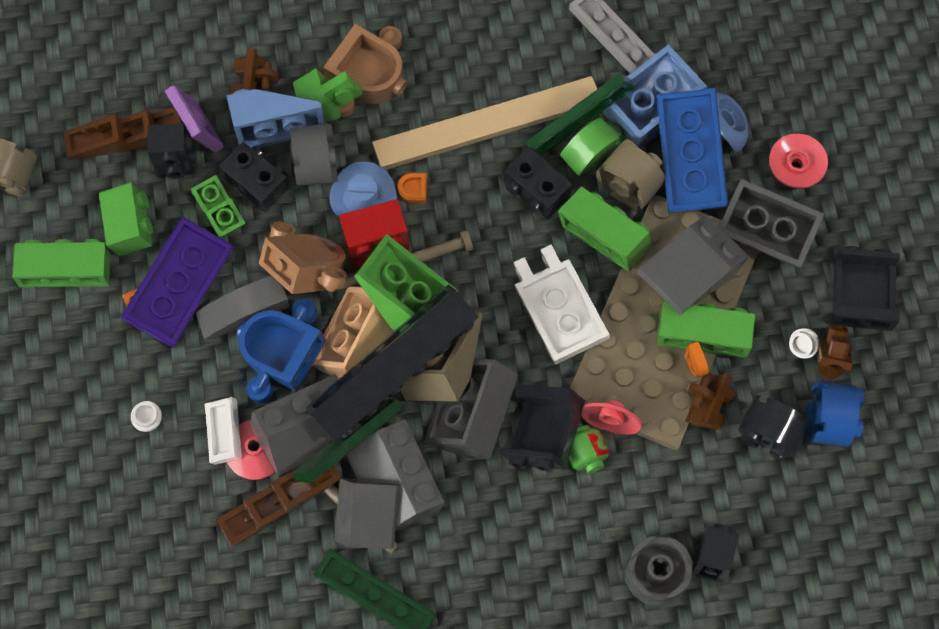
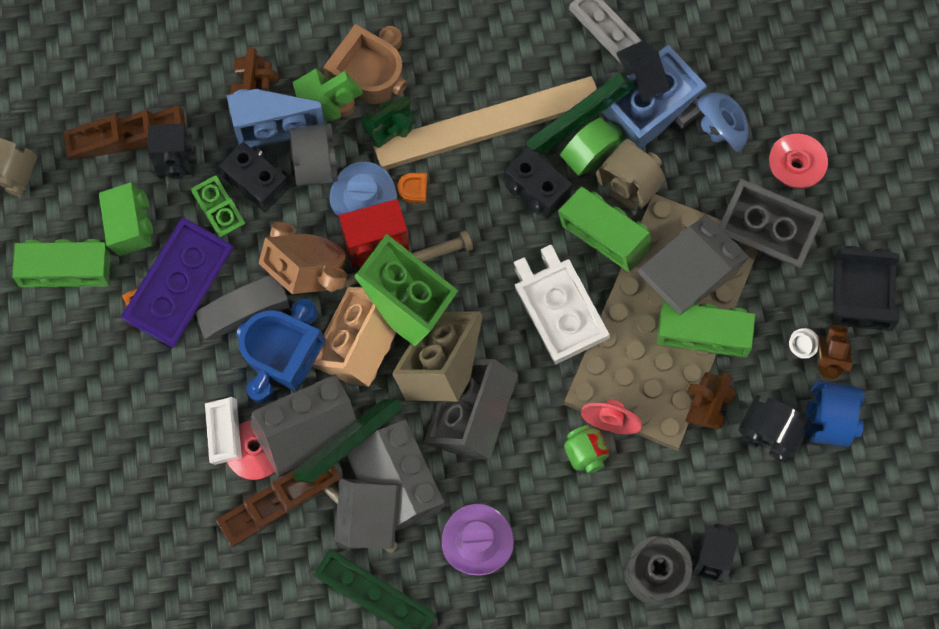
(146, 416): white plate -> none
(194, 118): medium lavender tile -> none
(391, 121): none -> dark green hips
(392, 363): black brick -> none
(477, 540): none -> medium lavender hat
(545, 428): black panel -> none
(645, 70): none -> black slope
(692, 150): blue tile -> none
(696, 360): orange tile -> none

